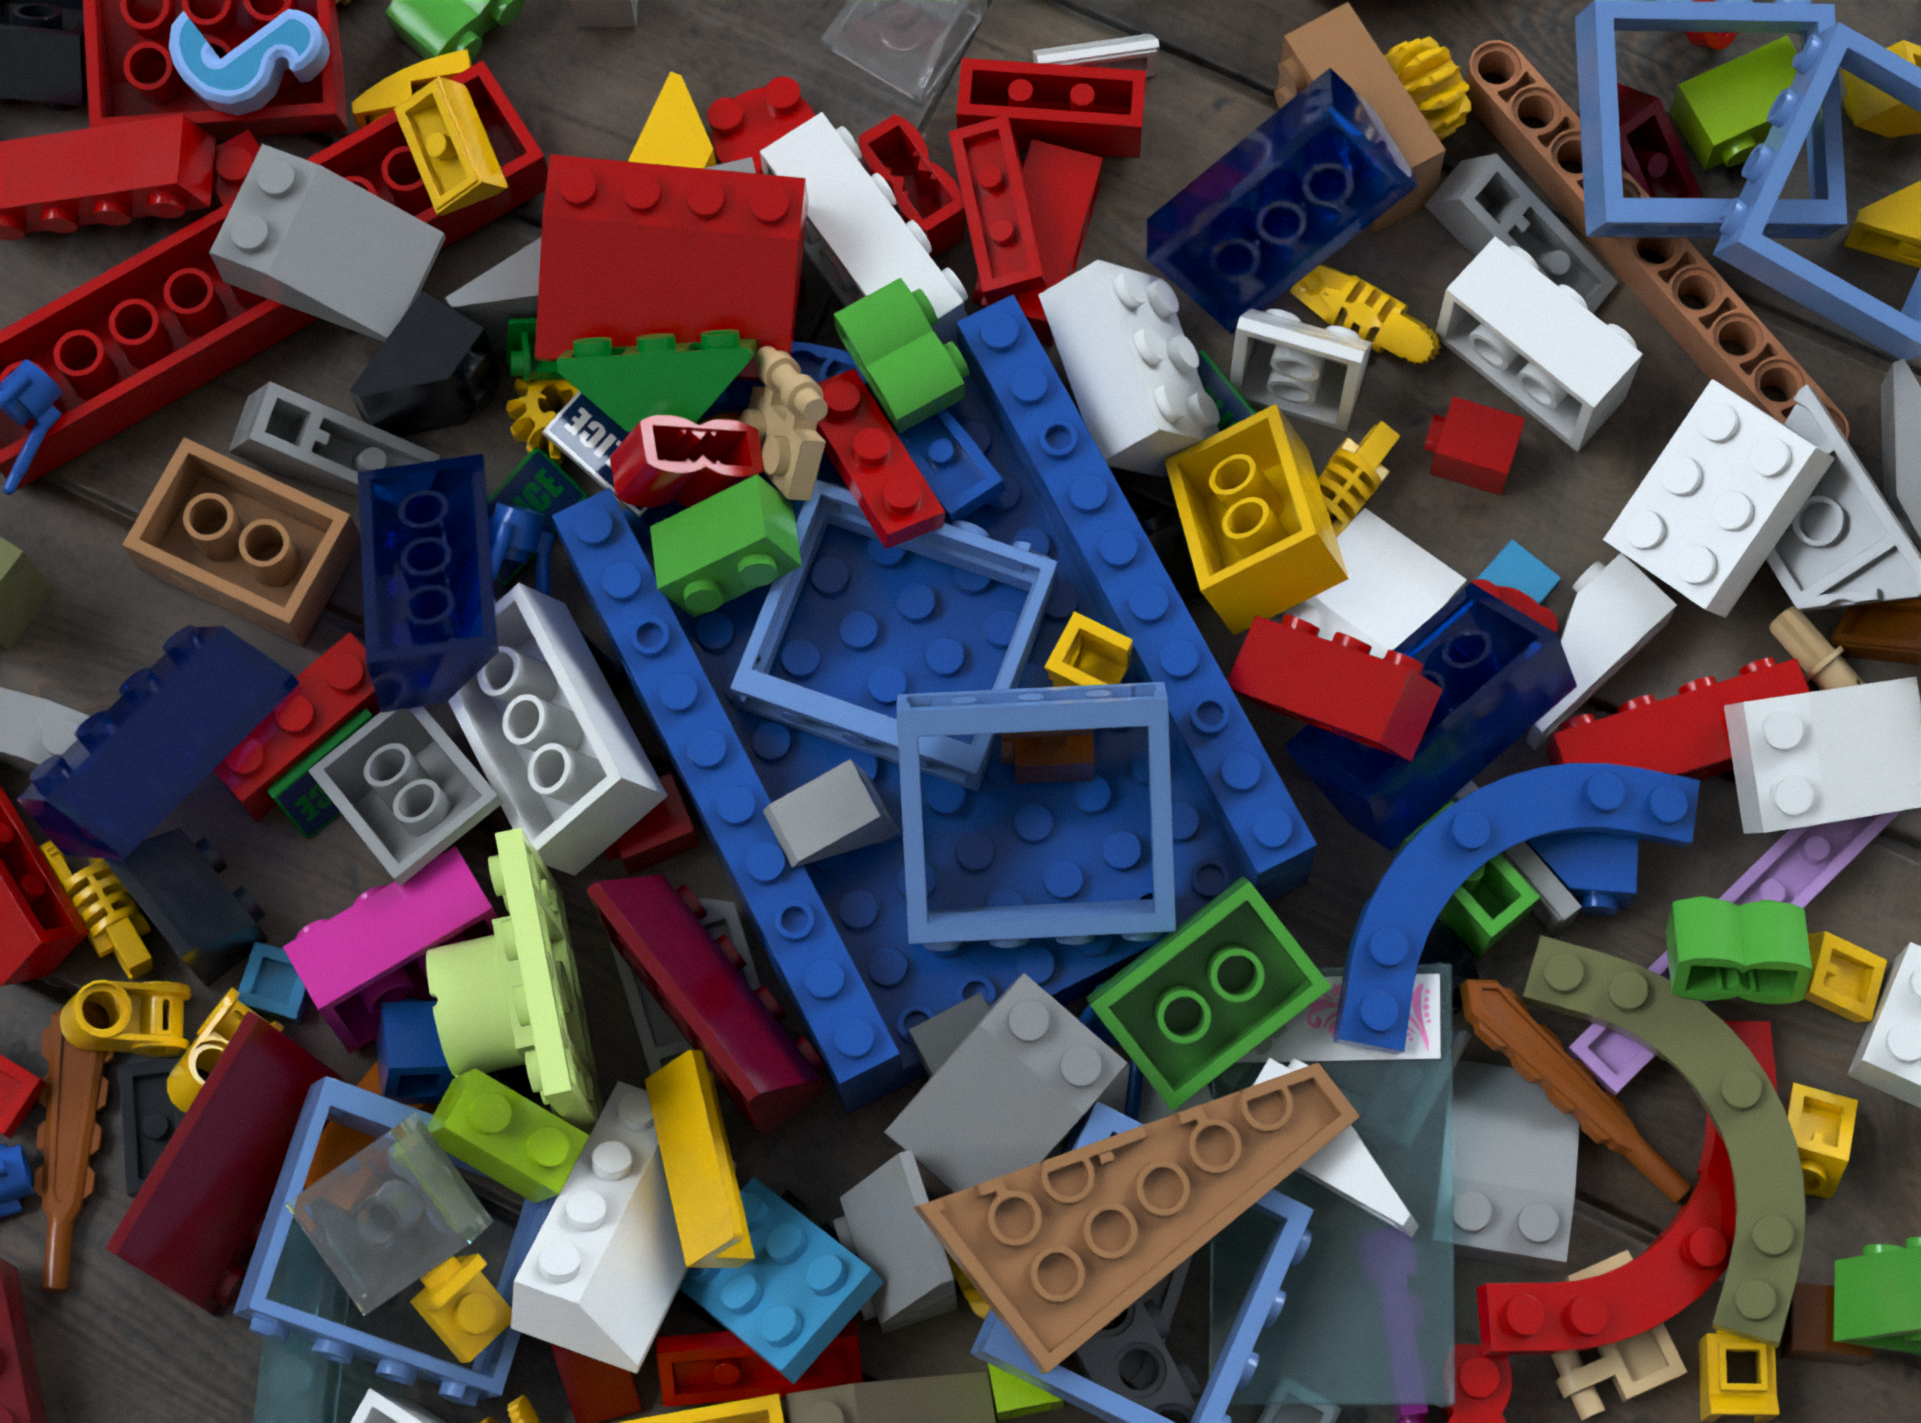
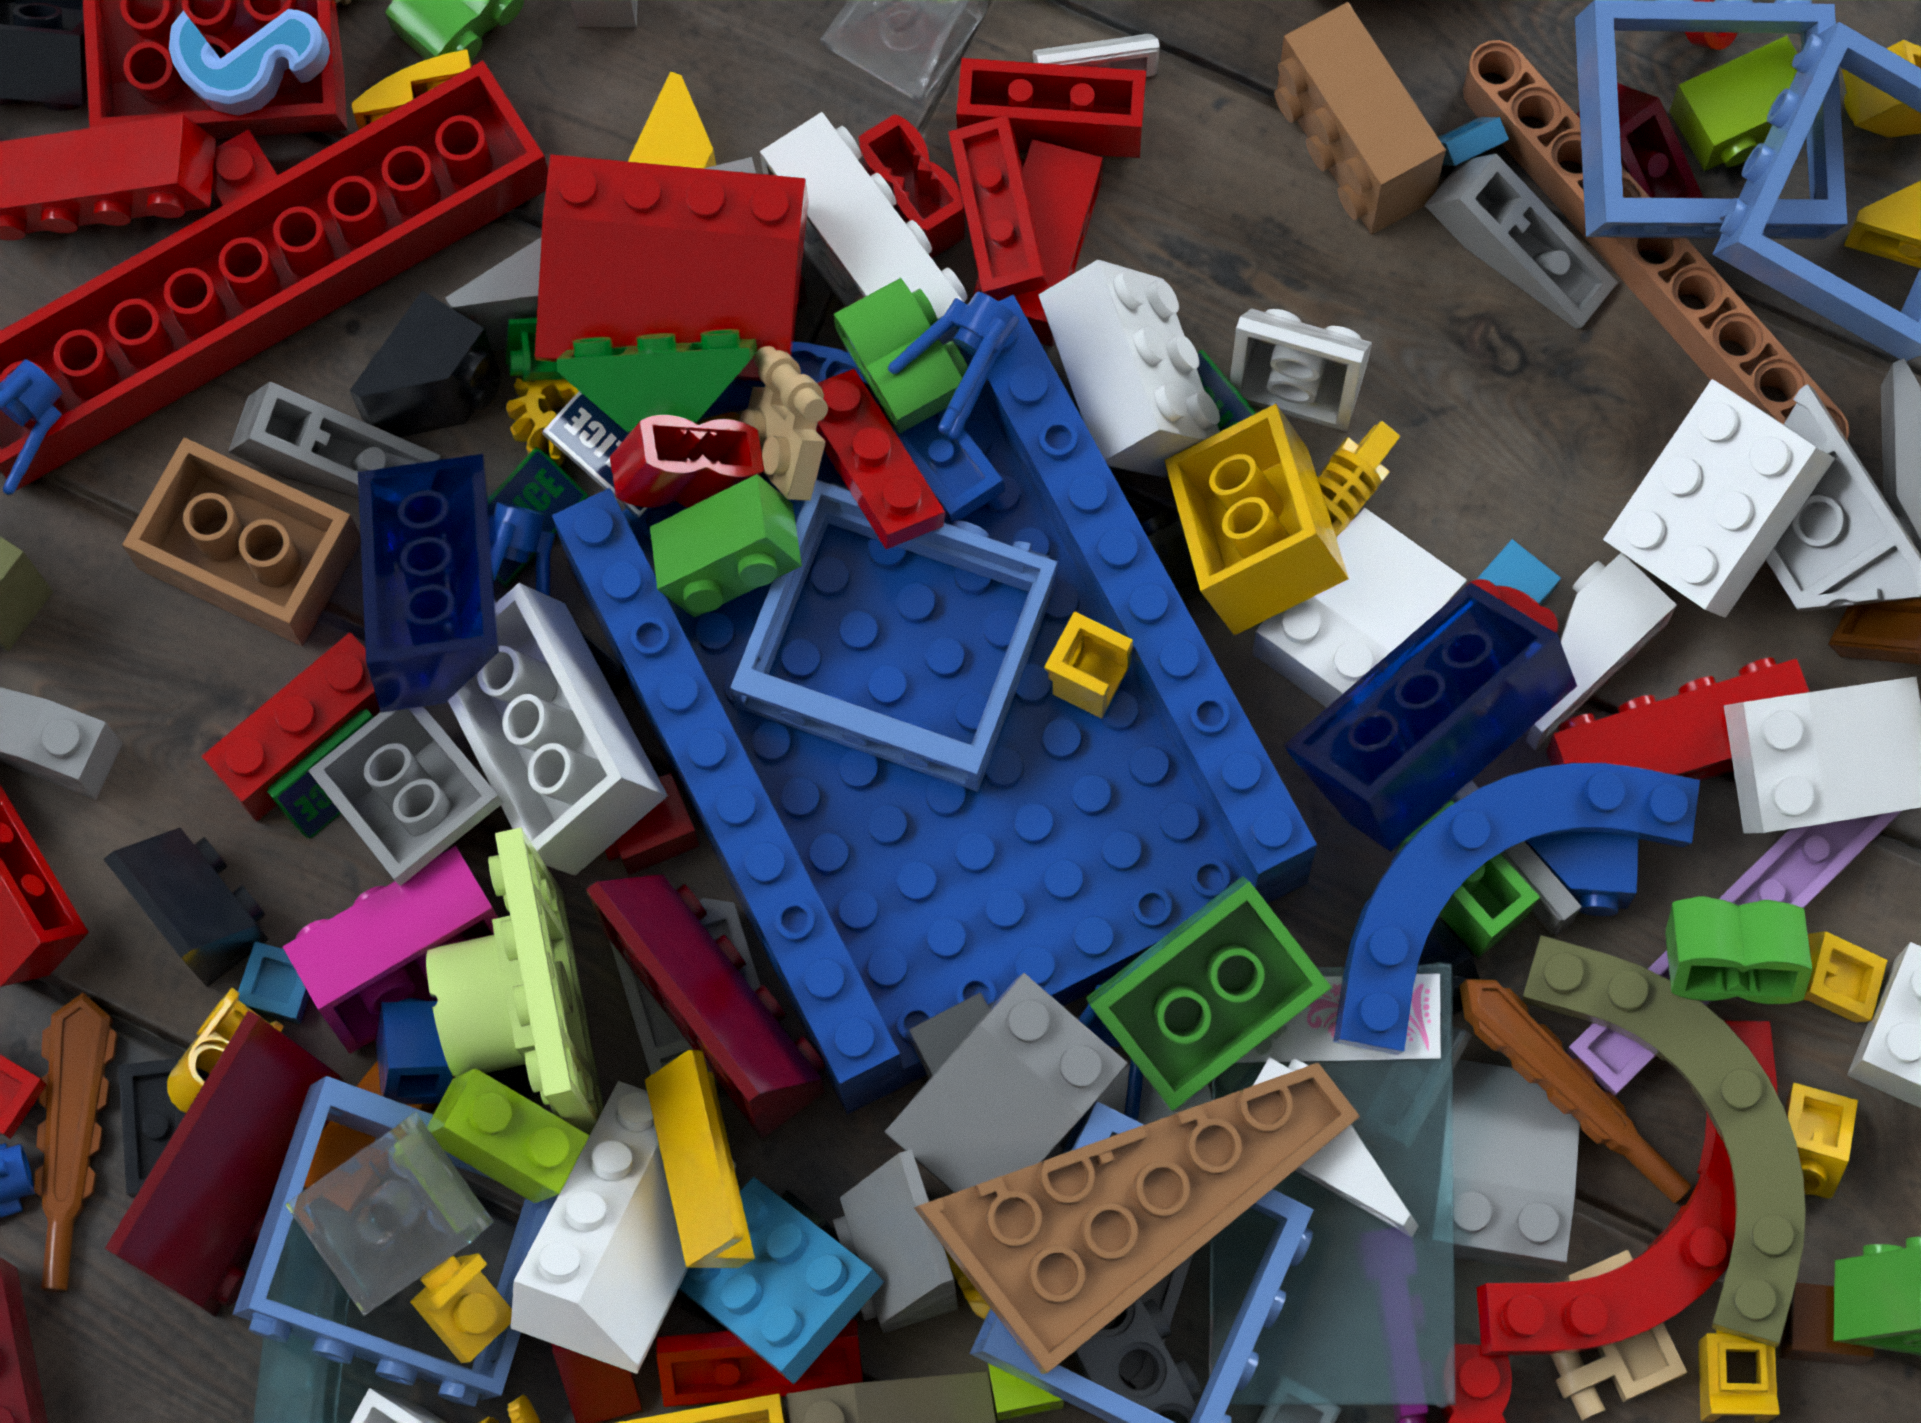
(105, 909): yellow hinge -> none
(142, 1018): yellow piece -> none
(154, 742): clear blue slope -> none
(324, 245): light grey slope -> none
(450, 146): yellow slope -> none
(756, 120): red piece -> none
(830, 816): light grey slope -> none
(981, 332): none -> blue plant
(1028, 712): medium blue window -> none
(1050, 755): reddish brown brick -> none
(1279, 202): clear blue slope -> none
(1335, 685): red brick -> none
(1369, 312): yellow hinge -> none
(1432, 83): yellow gear -> none
(1472, 139): none -> dark azure tile
(1474, 444): red brick -> none
(1537, 342): white brick -> none
(1814, 653): tan axle -> none

